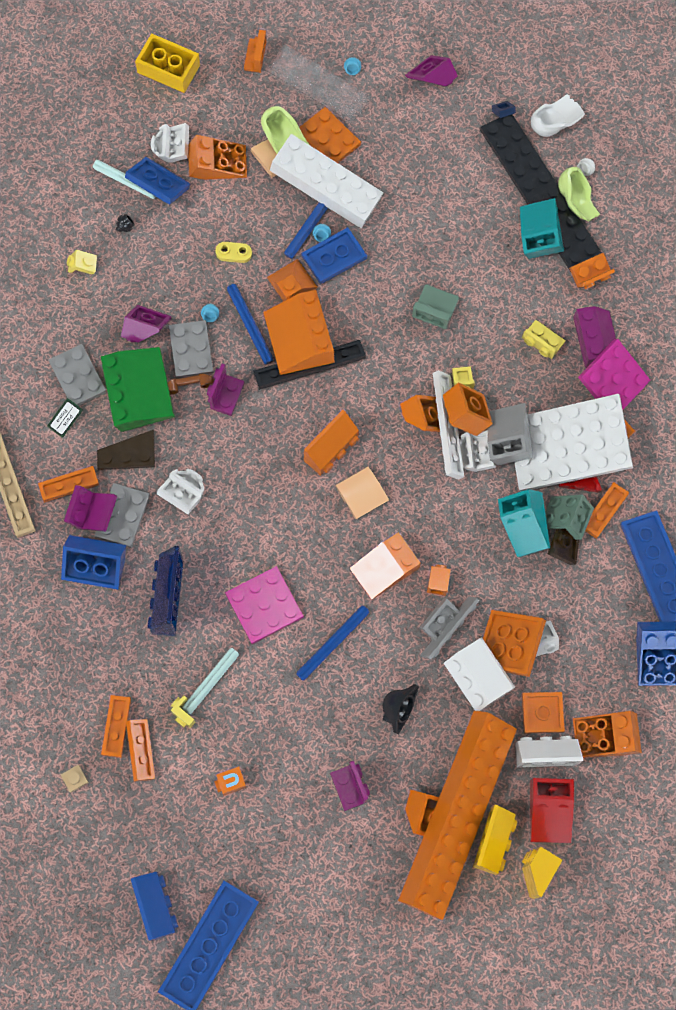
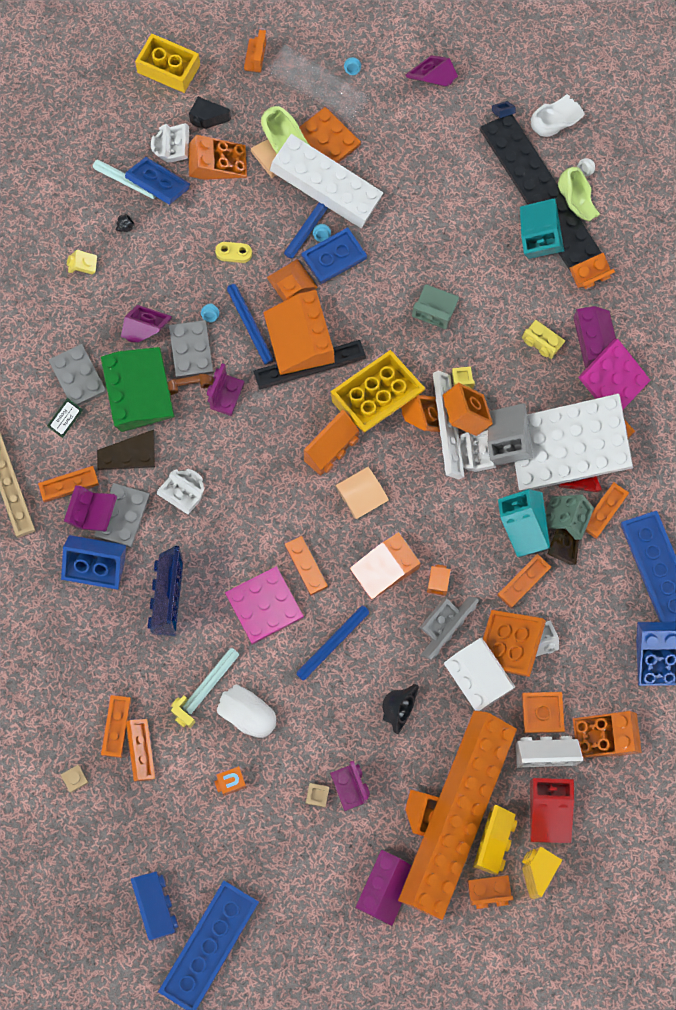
(208, 114): none -> black slope
(247, 712): none -> white hair
(306, 565): none -> orange plate
(317, 795): none -> tan plate
(376, 391): none -> yellow slope
(384, 888): none -> magenta slope
(490, 890): none -> orange bracket
(524, 581): none -> orange plate

